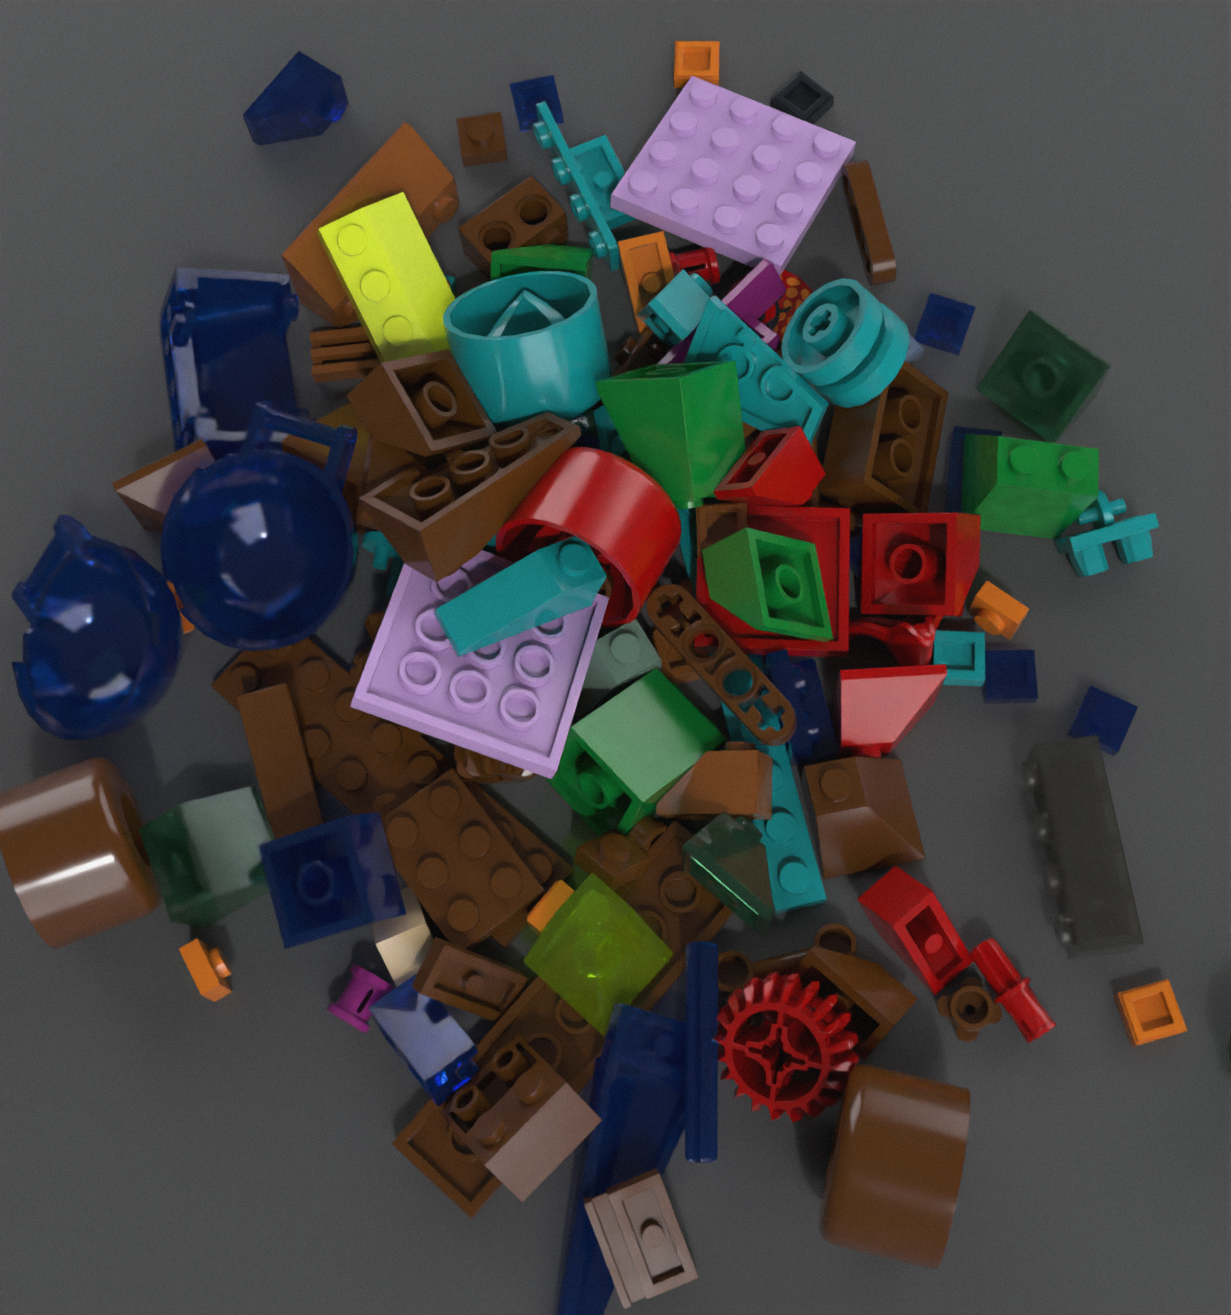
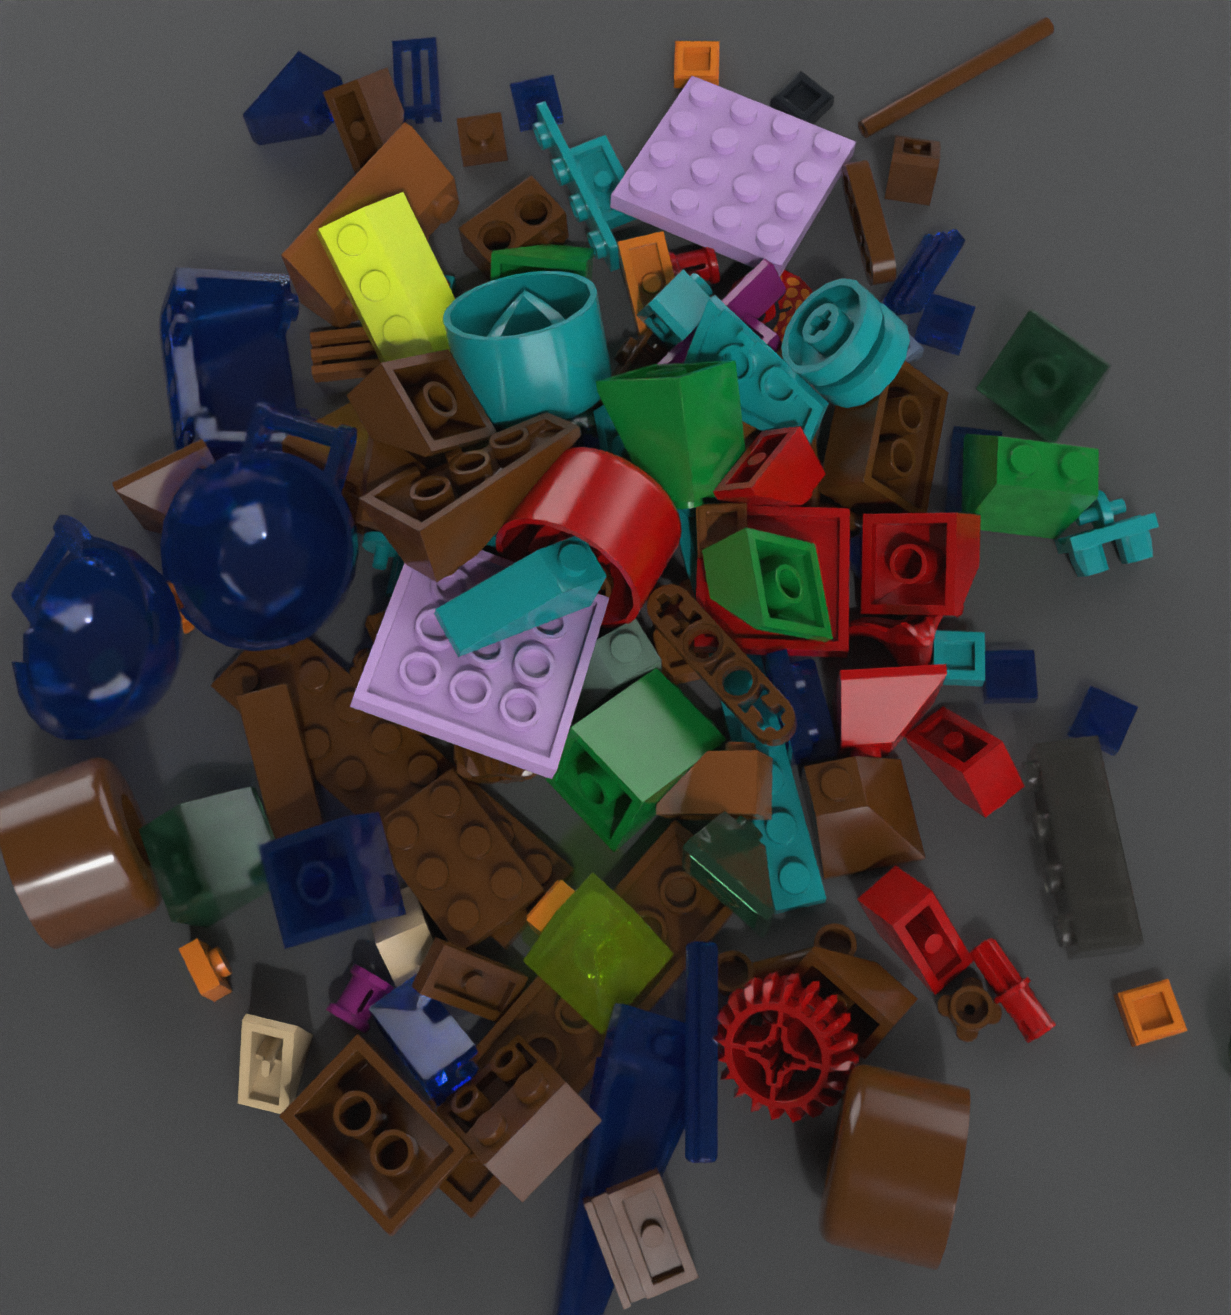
(271, 1062): none -> tan slope
(365, 114): none -> reddish brown slope
(376, 1133): none -> reddish brown slope
(419, 110): none -> clear blue tile
(619, 857): reddish brown plate -> none
(913, 170): none -> reddish brown slope
(923, 272): none -> clear blue tile
(955, 77): none -> reddish brown piece
(966, 760): none -> red slope
(997, 611): orange plate -> none

